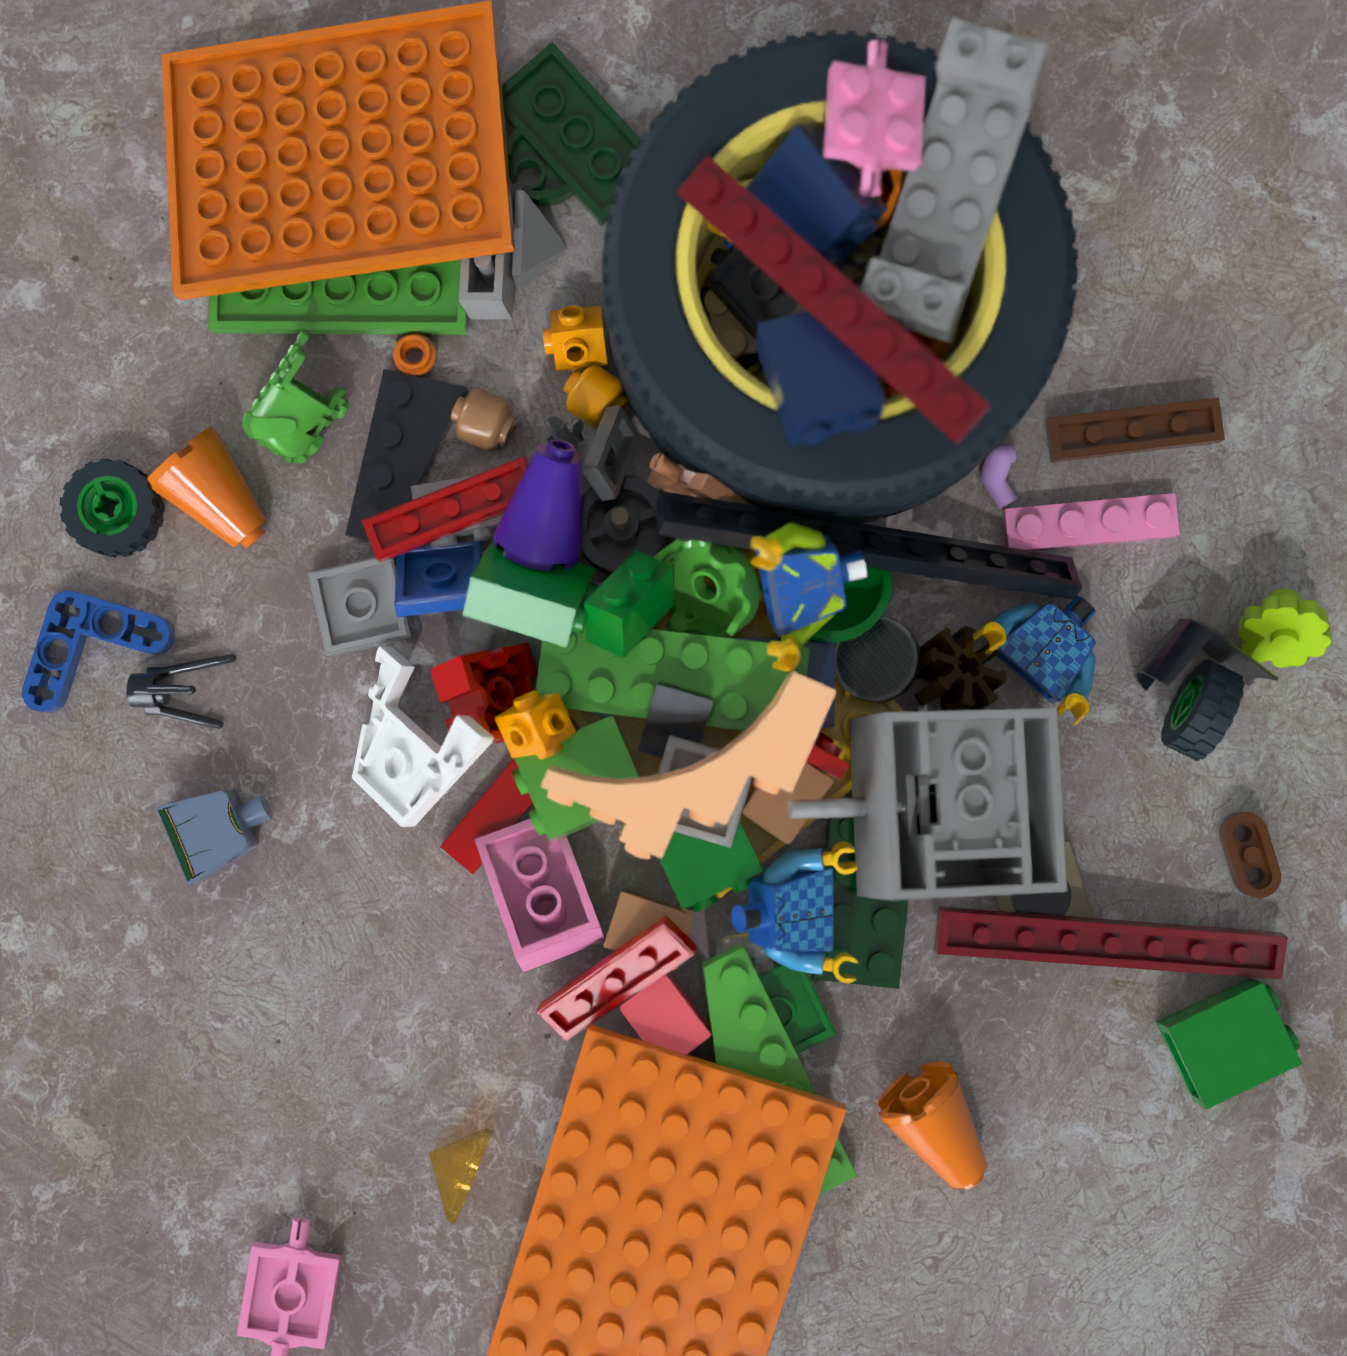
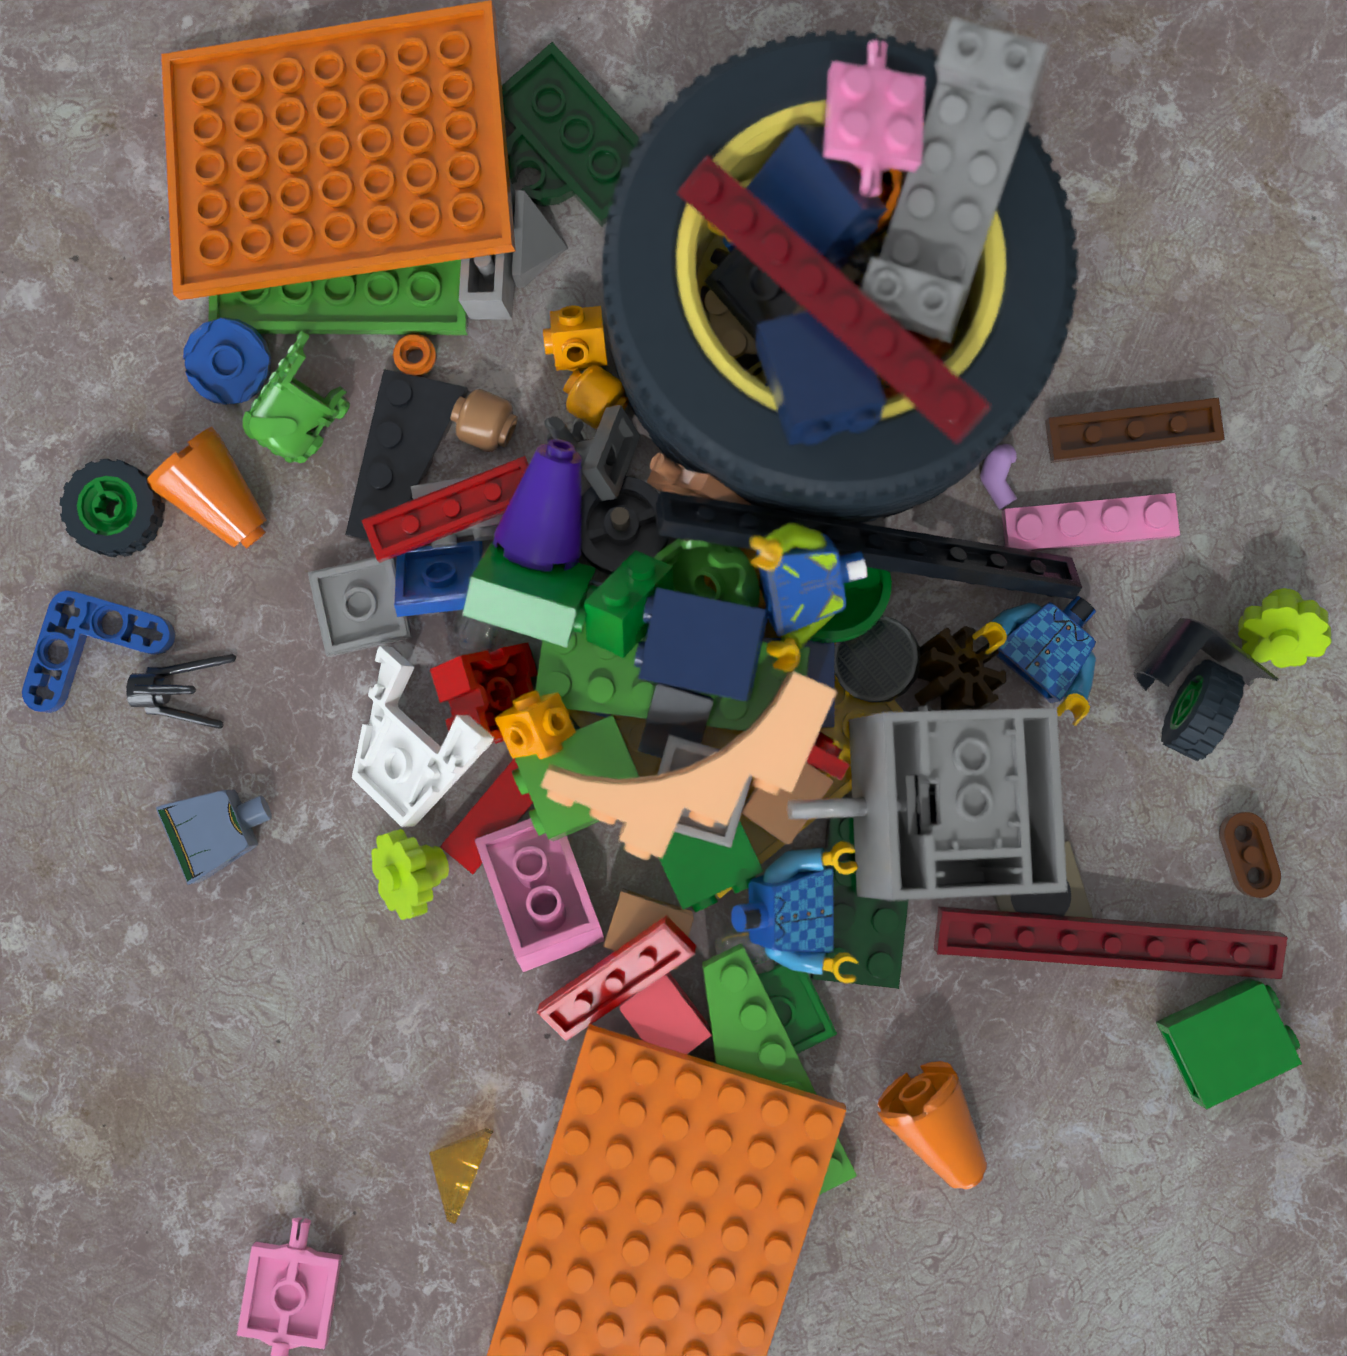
(227, 361): none -> blue tile
(407, 872): none -> lime plant
(701, 644): none -> dark blue brick

